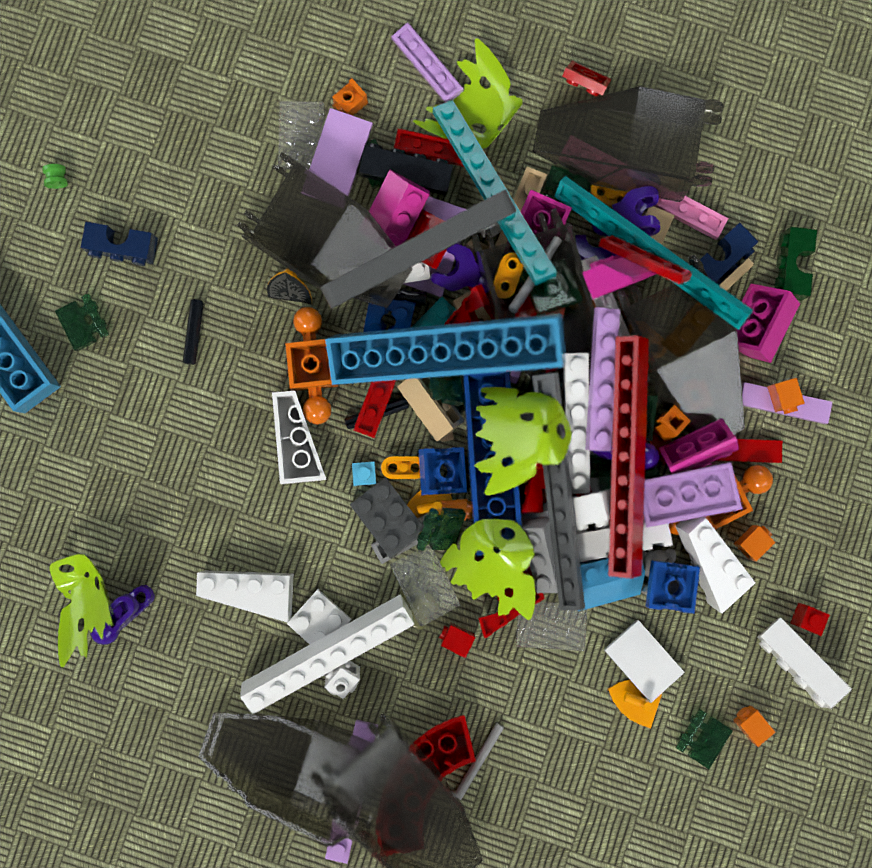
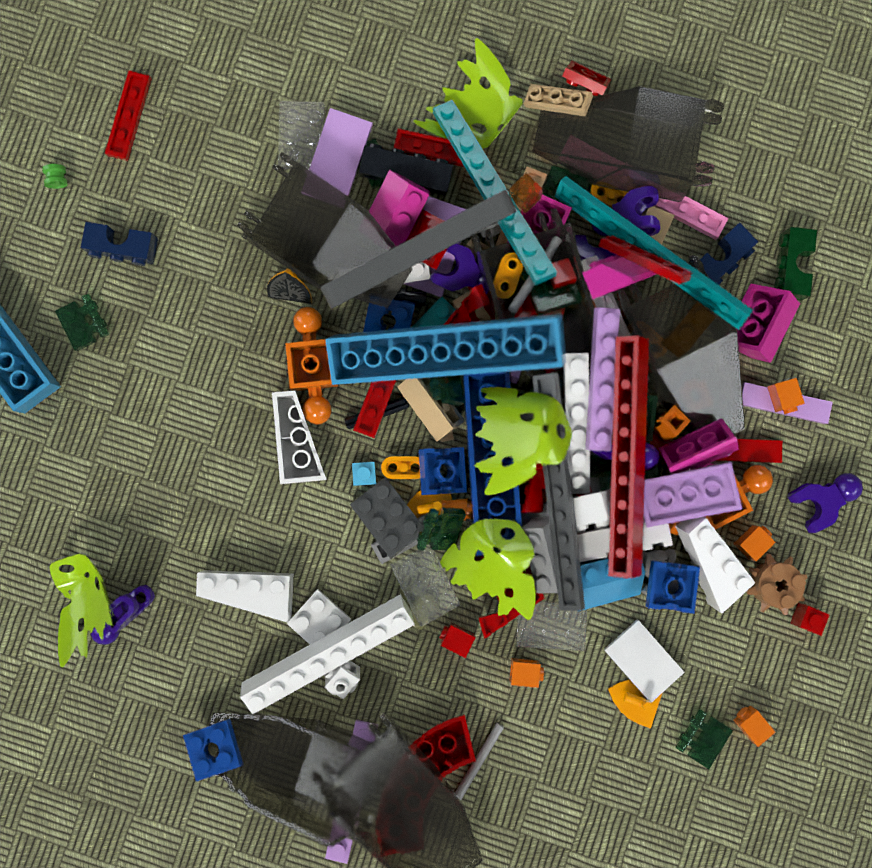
(128, 115): none -> red tile
(193, 332): black axle -> none
(202, 762): none -> blue brick
(355, 104): orange brick -> none
(427, 63): lavender tile -> none
(526, 193): none -> clear orange brick
(526, 672): none -> orange brick
(558, 99): none -> tan tile
(565, 274): none -> red tile
(736, 274): tan tile -> none
(790, 586): none -> medium nougat brick
(803, 664): white wedge -> none
(827, 499): none -> dark purple piece

